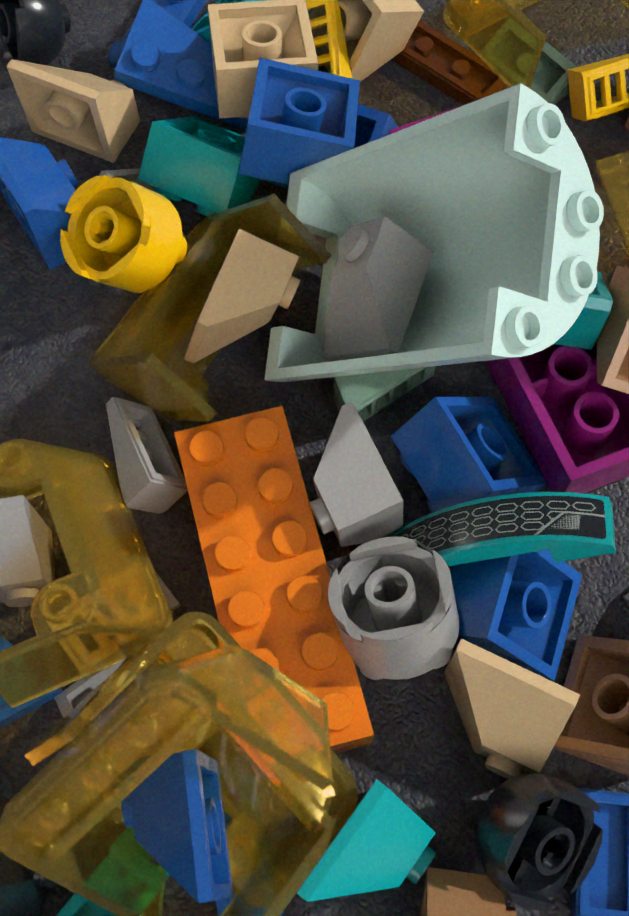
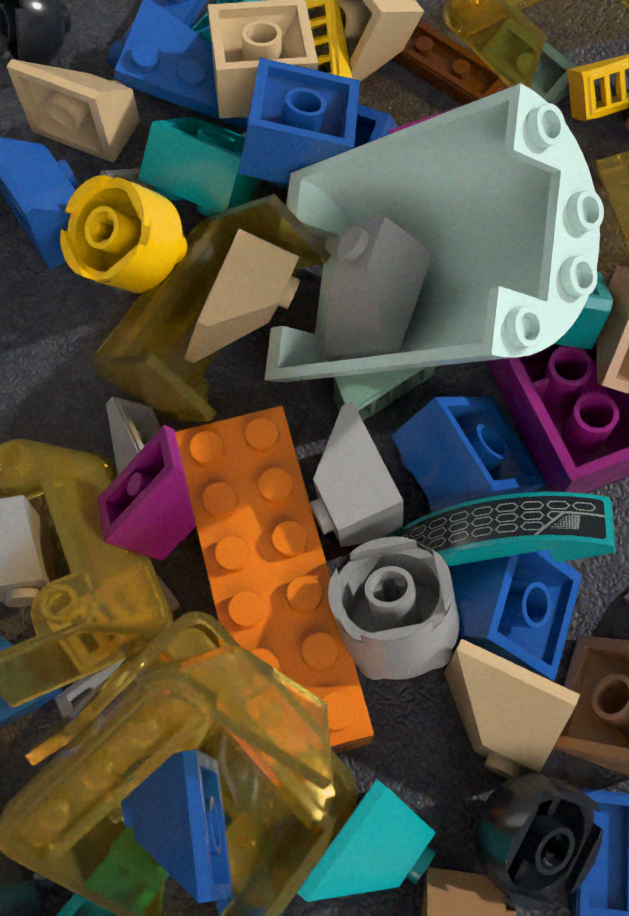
(149, 500): none -> magenta slope

